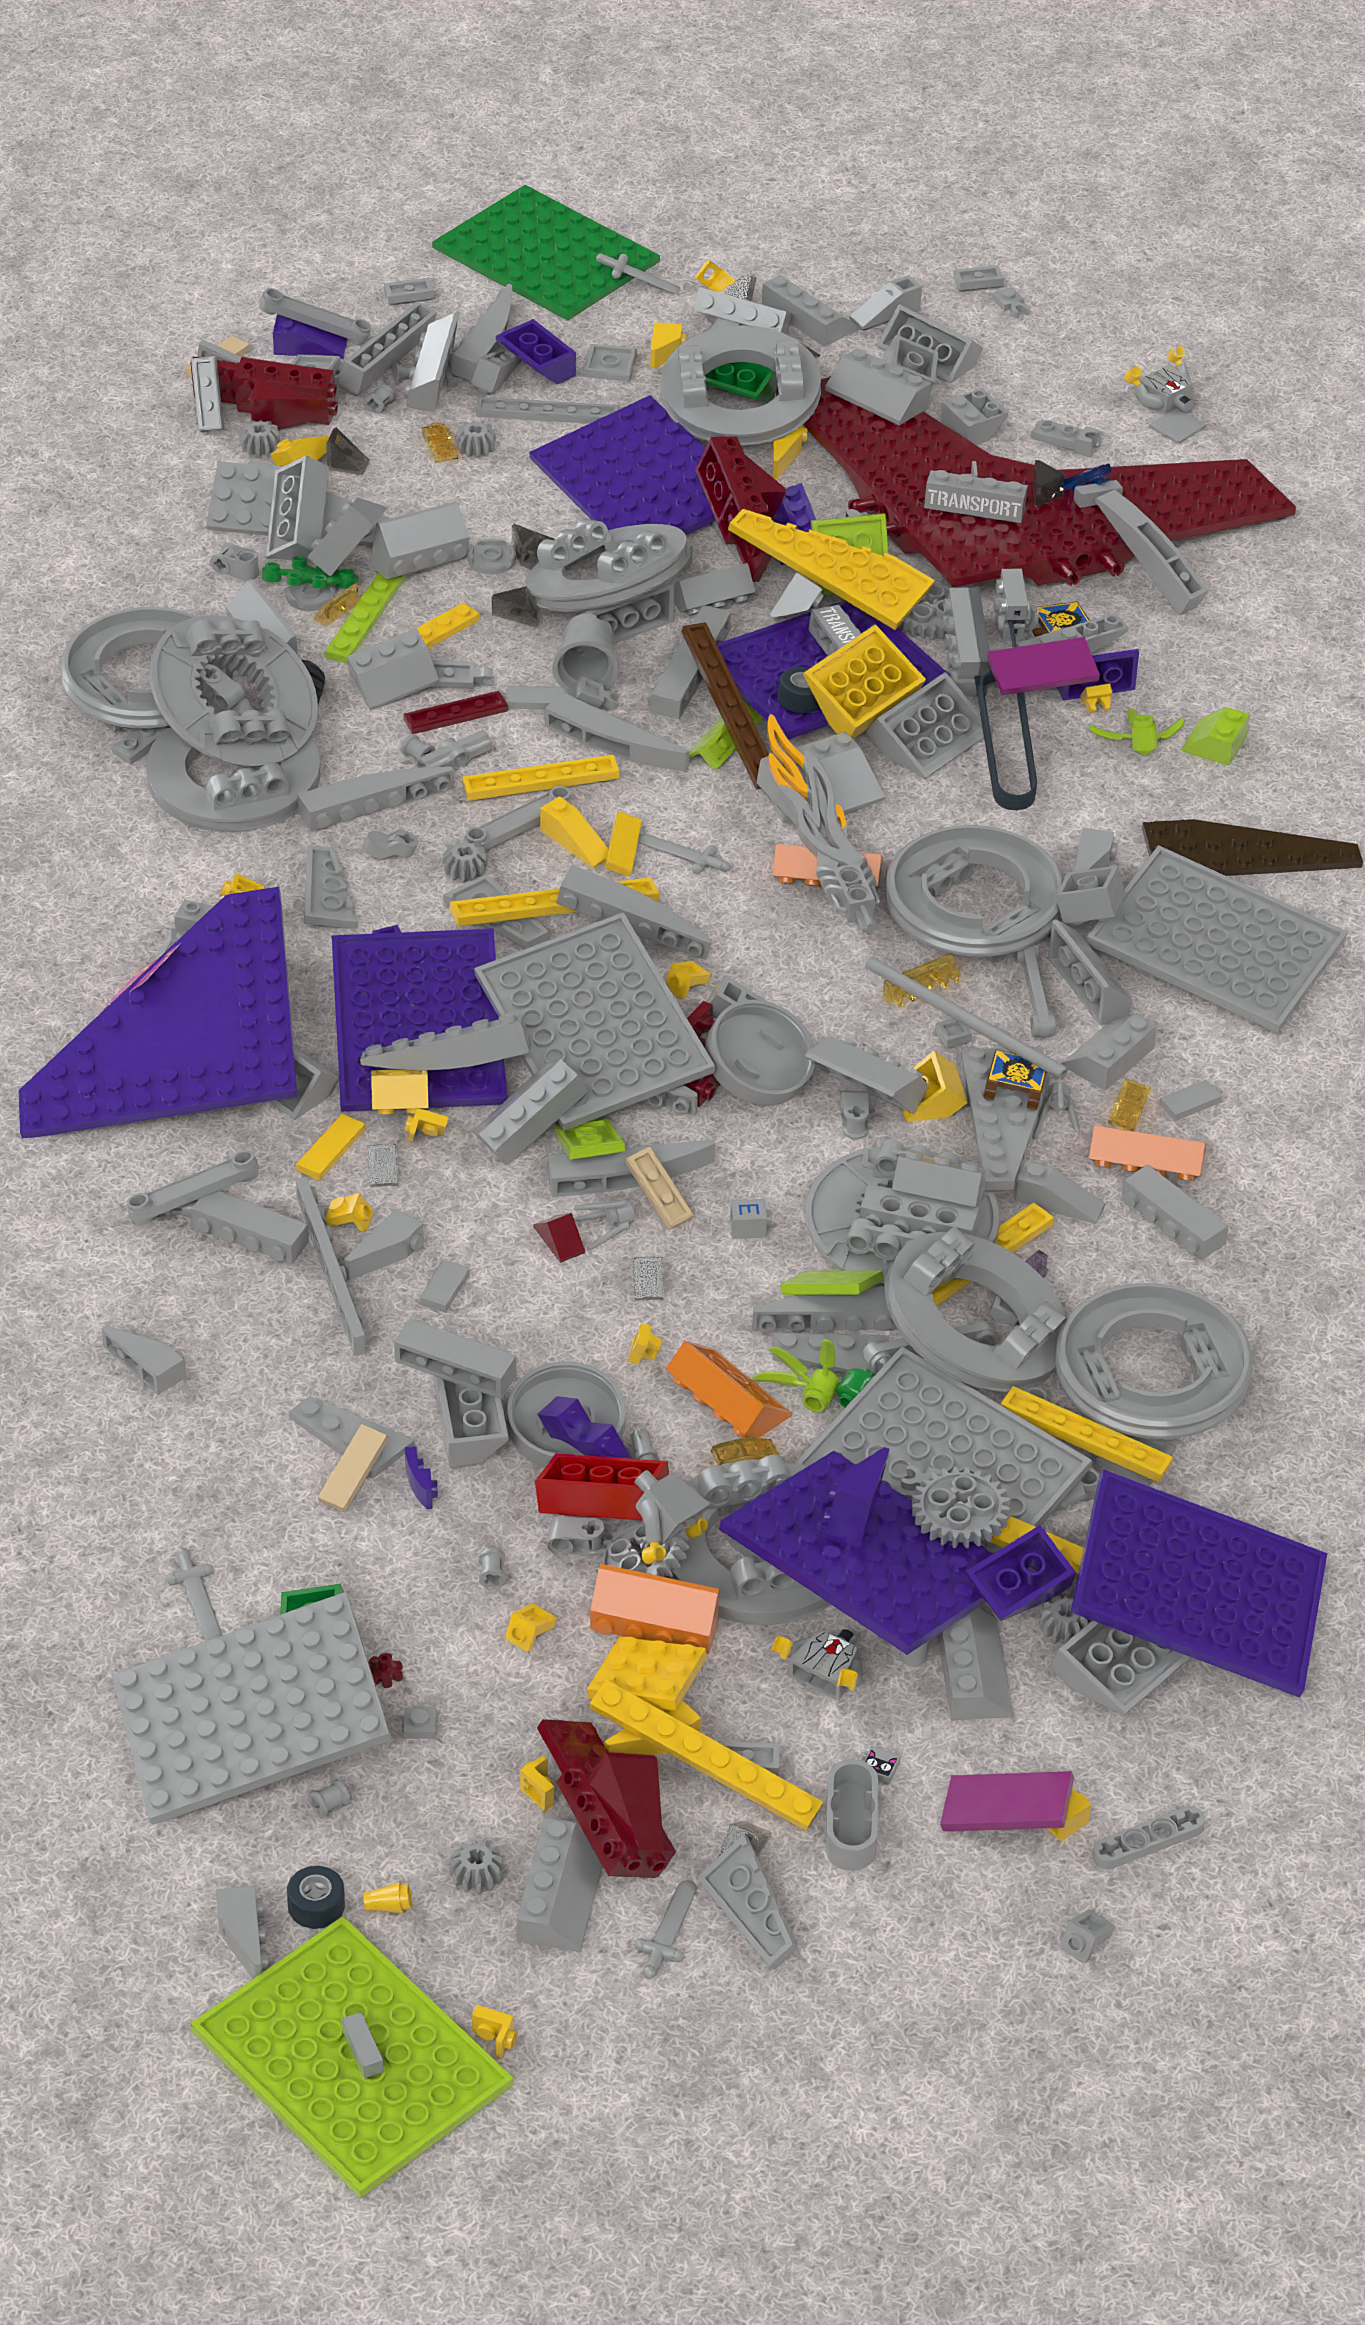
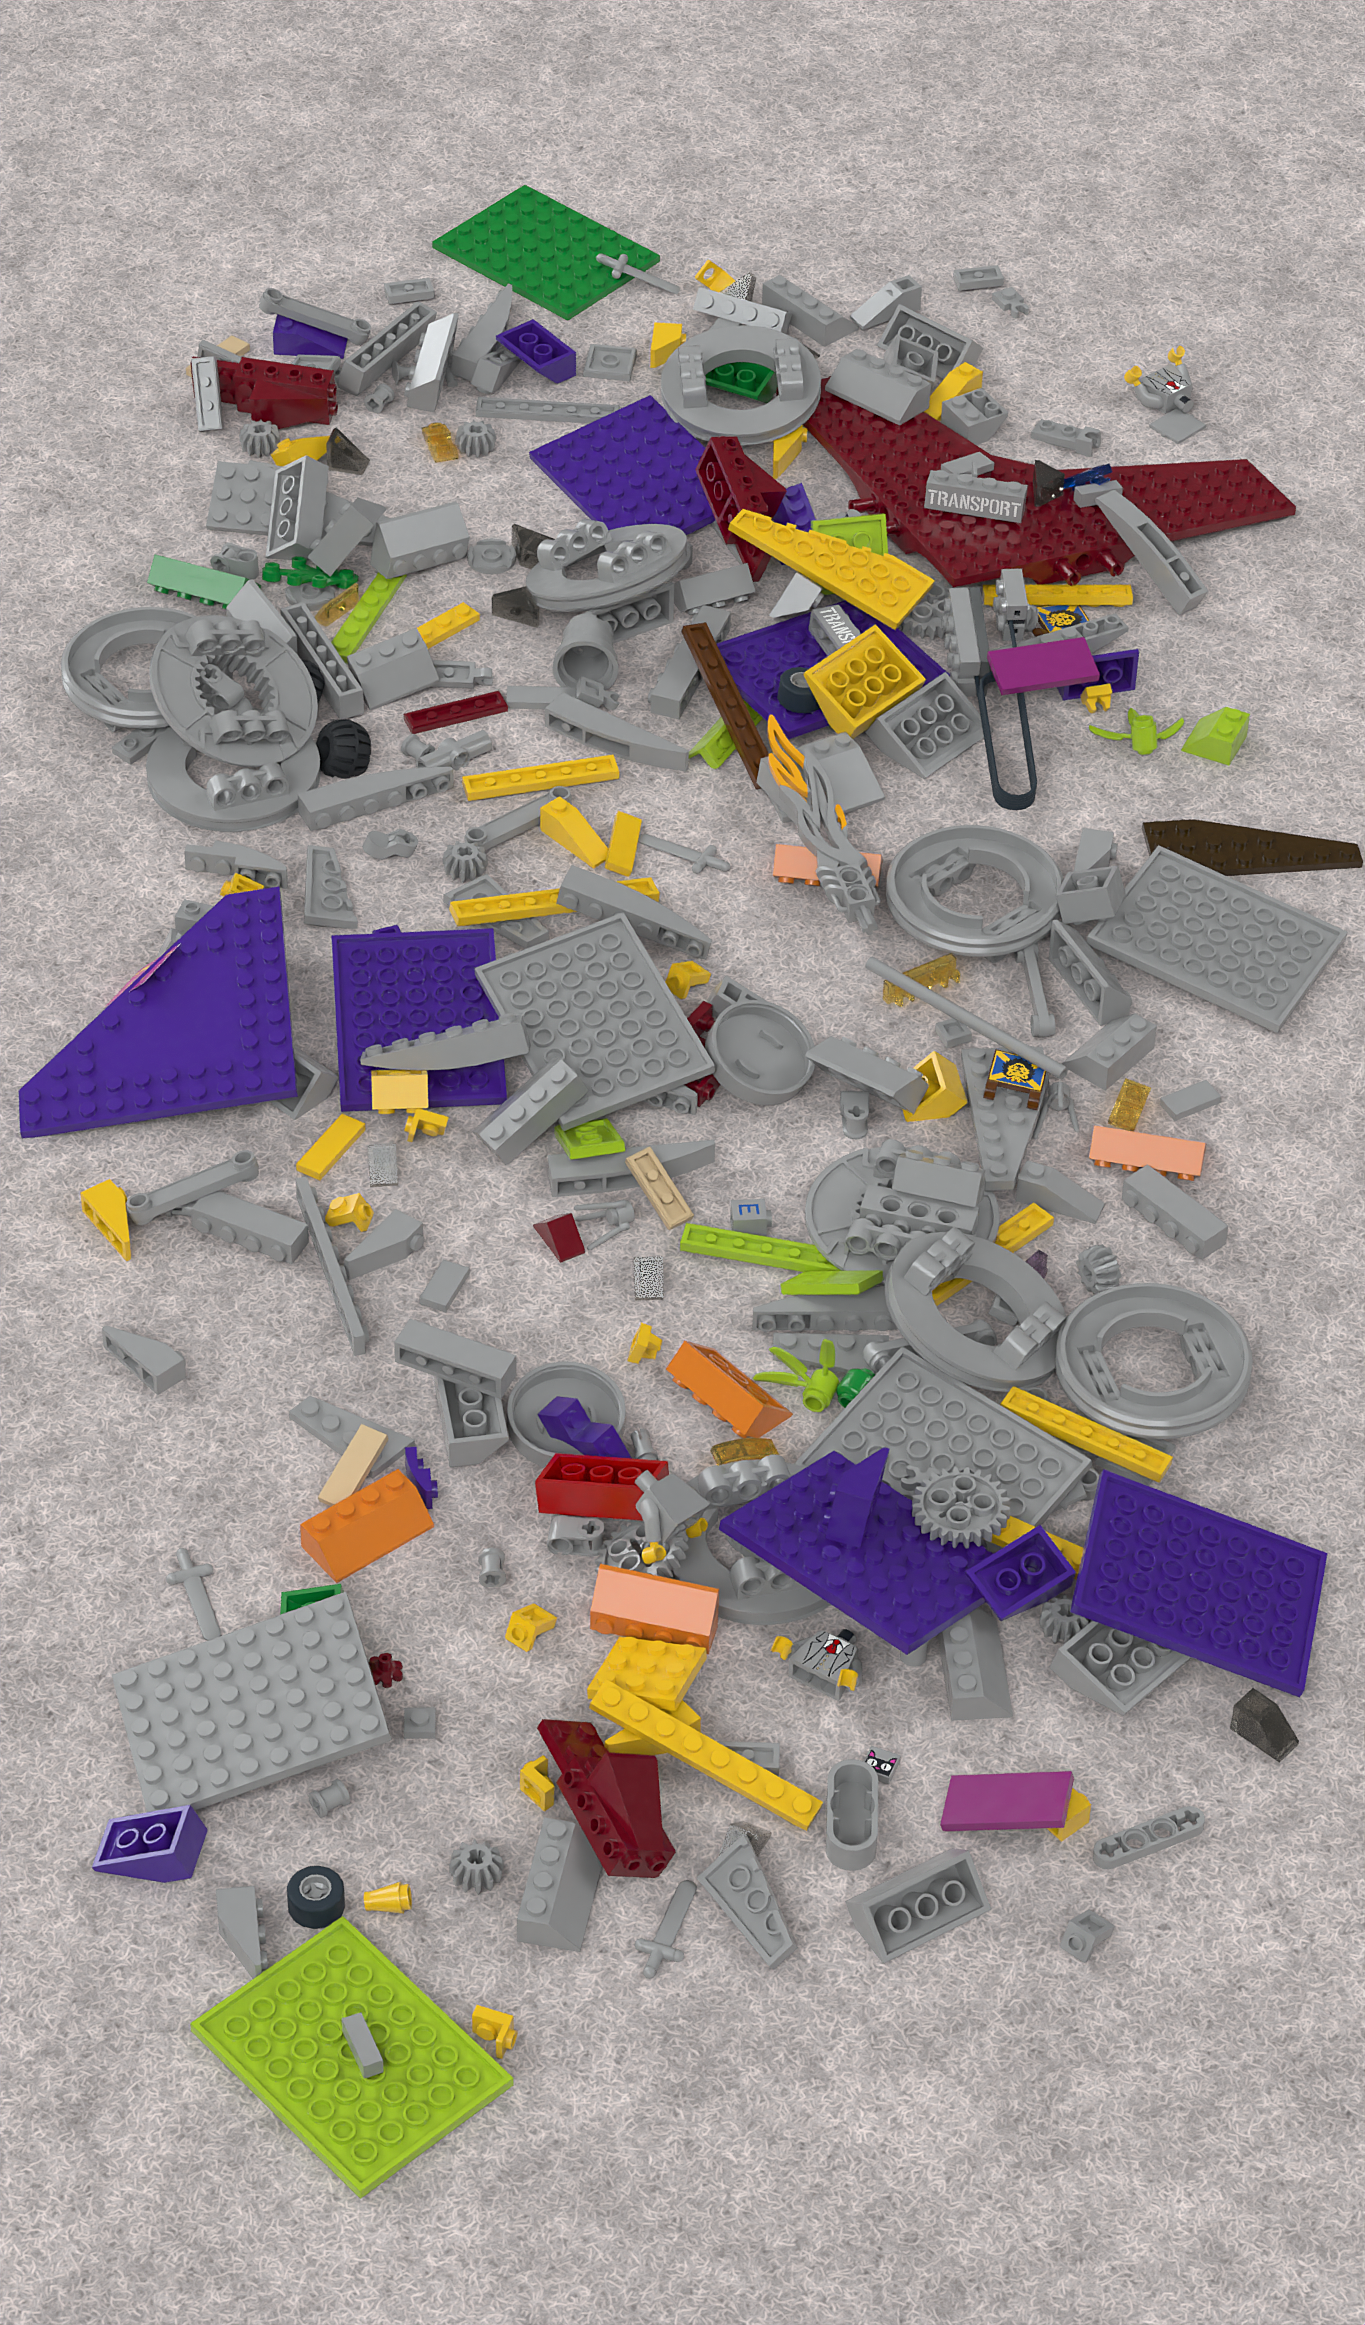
(107, 1211): none -> yellow slope
(152, 1845): none -> dark purple slope
(194, 581): none -> slope
(232, 858): none -> light grey slope
(340, 685): none -> light grey brick
(343, 749): none -> black wheel
(366, 1526): none -> orange slope
(753, 1249): none -> lime plate
(919, 1904): none -> light grey slope
(957, 382): none -> yellow slope
(964, 464): none -> light grey tile
(1070, 595): none -> yellow plate
(1098, 1268): none -> light grey gear
(1263, 1725): none -> clear smoke slope

